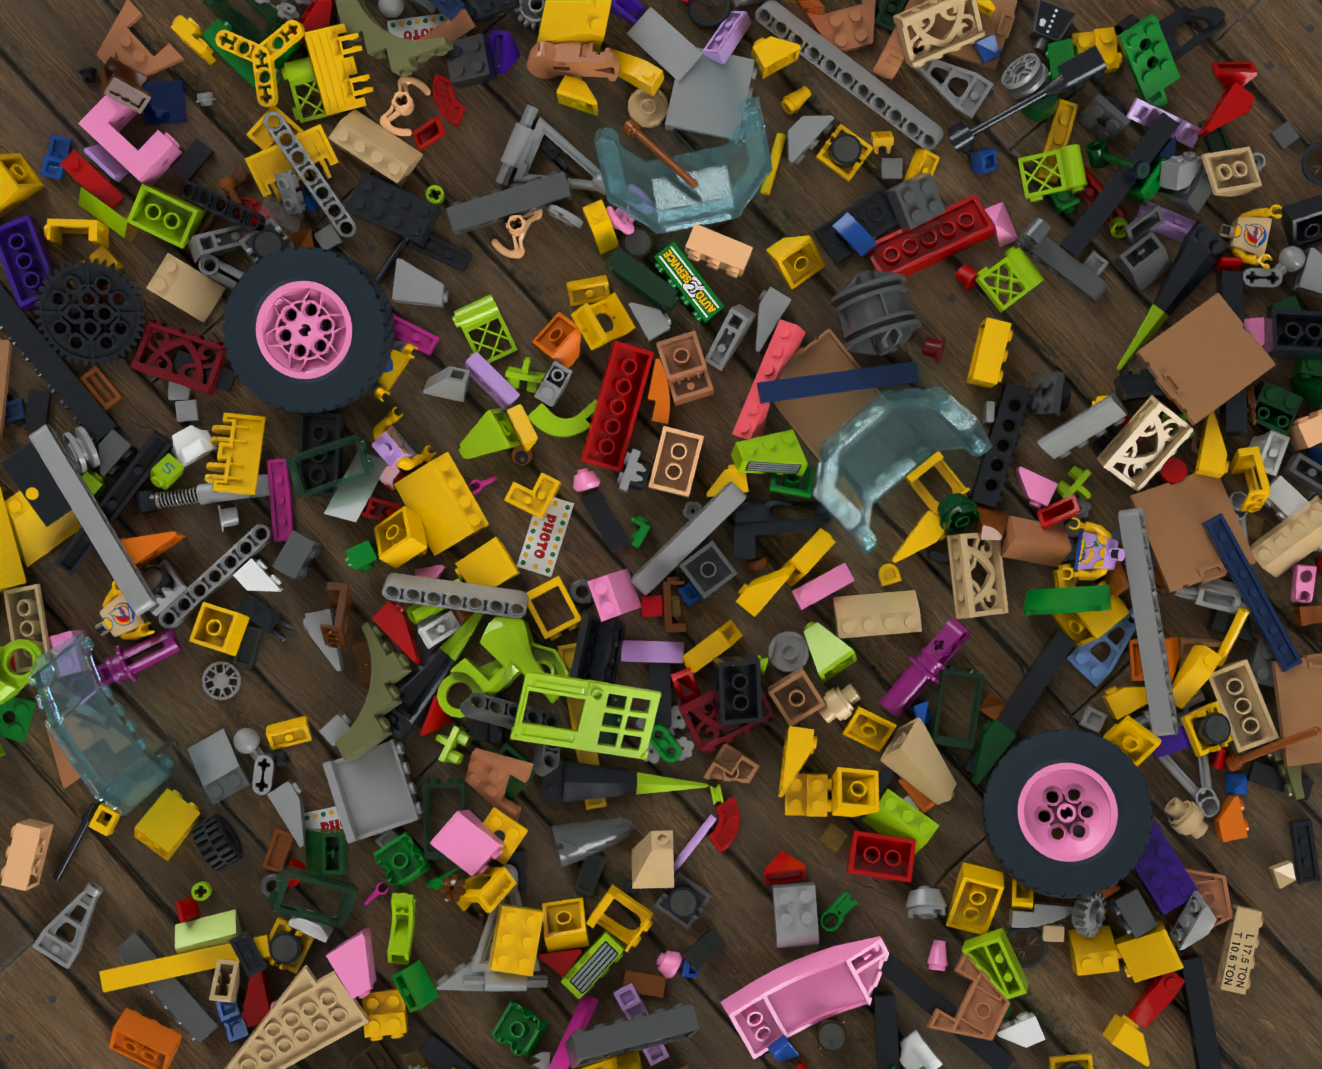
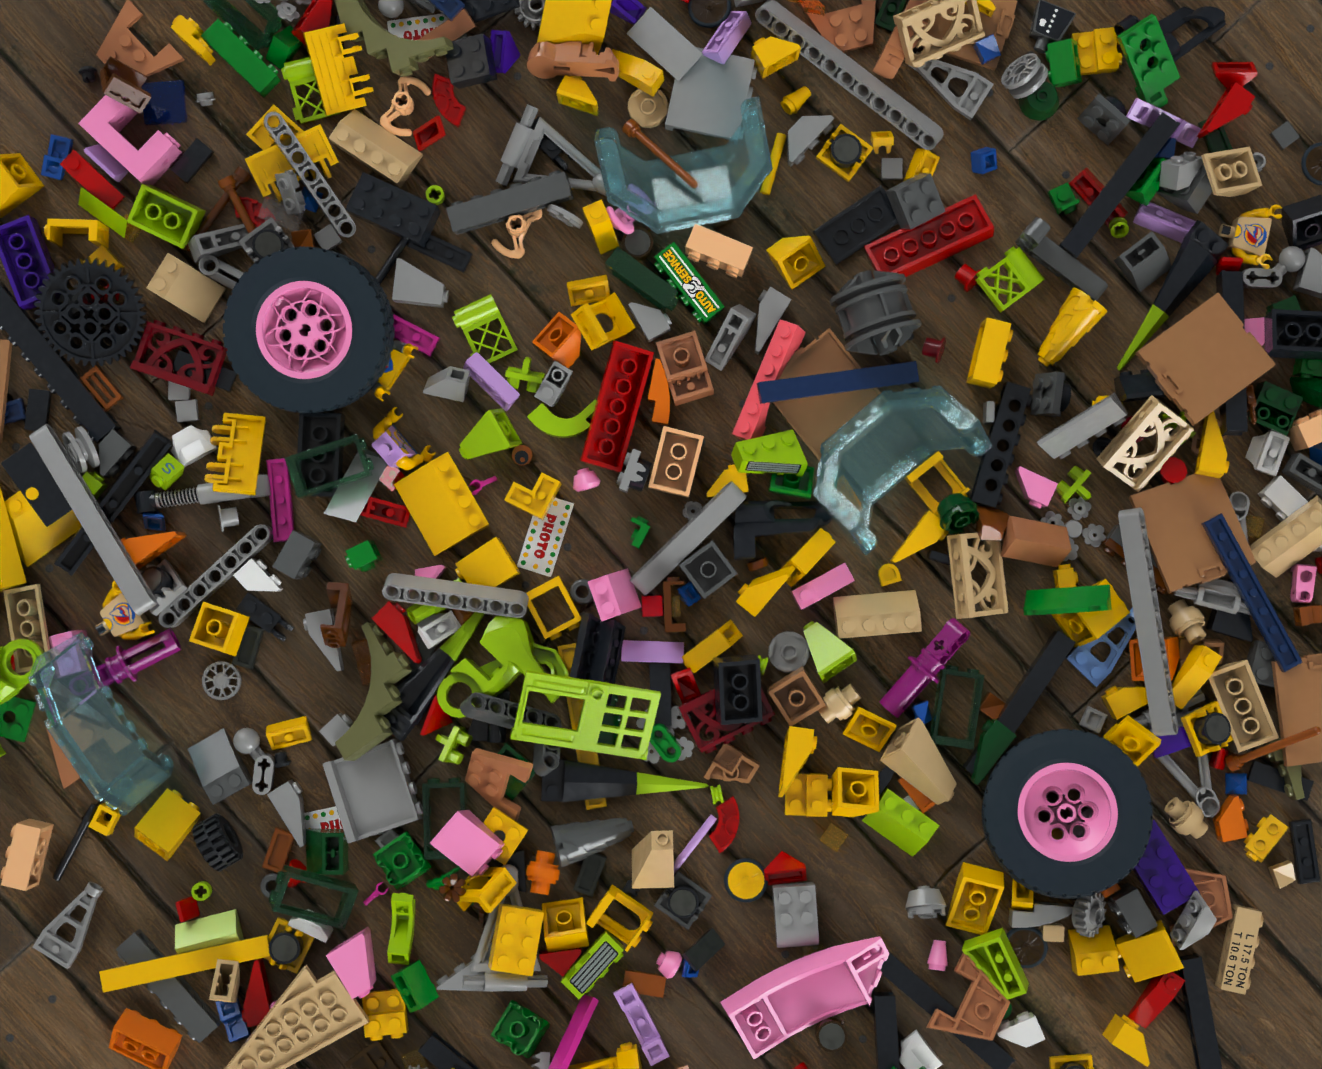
(154, 521): none -> blue slope
(230, 209): black beam -> none
(248, 953): black plate -> none
(267, 47): yellow piece -> none
(400, 537): yellow brick -> none
(522, 427): yellow slope -> none
(542, 872): none -> orange piece
(605, 521): black tile -> none
(631, 1035): dark grey brick -> none
(745, 880): none -> yellow wheel
(782, 1049): blue slope -> none
(838, 908): green piece -> none
(855, 235): blue slope -> none
(881, 857): red slope -> none
(1003, 227): bright pink slope -> none
(1058, 136): yellow tile -> none
(1058, 511): red slope -> none
(1070, 172): lime piece -> none
(1071, 76): black bar -> none
(1074, 319): none -> yellow cone
(1094, 553): torso -> none
(1095, 262): light grey tile -> none
(1100, 157): dark green piece -> none
(1117, 580): dark orange tile -> none
(1144, 224): dark grey slope -> none
(1187, 621): none -> tan piece
(1232, 634): yellow piece -> none
(1244, 463): yellow panel -> none
(1263, 841): none -> yellow brick

